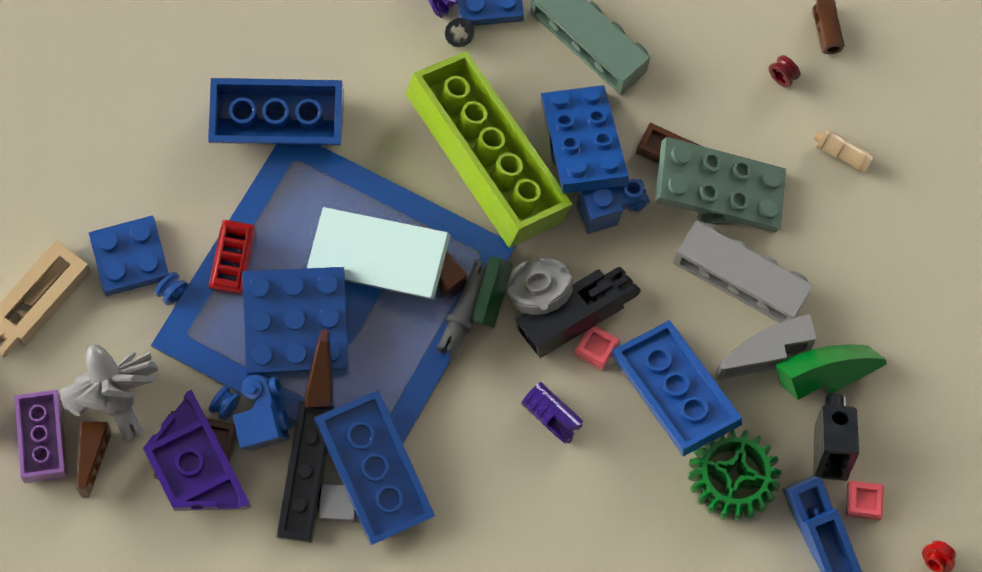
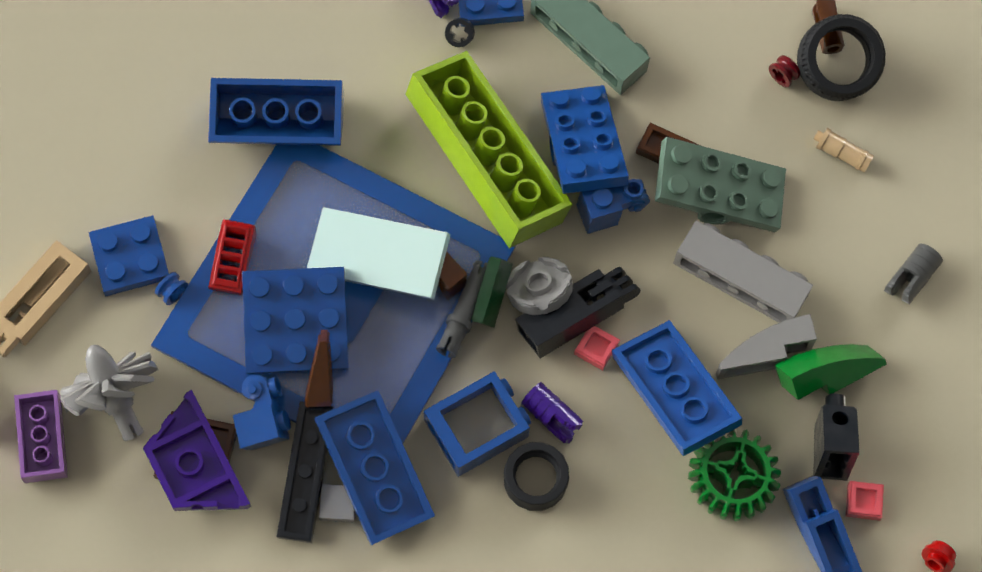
(91, 450): reddish brown slope -> none
(224, 403): blue bush -> none
(448, 442): none -> blue window
(544, 451): none -> black tyre
(872, 46): none -> black tyre
(915, 270): none -> dark grey hinge

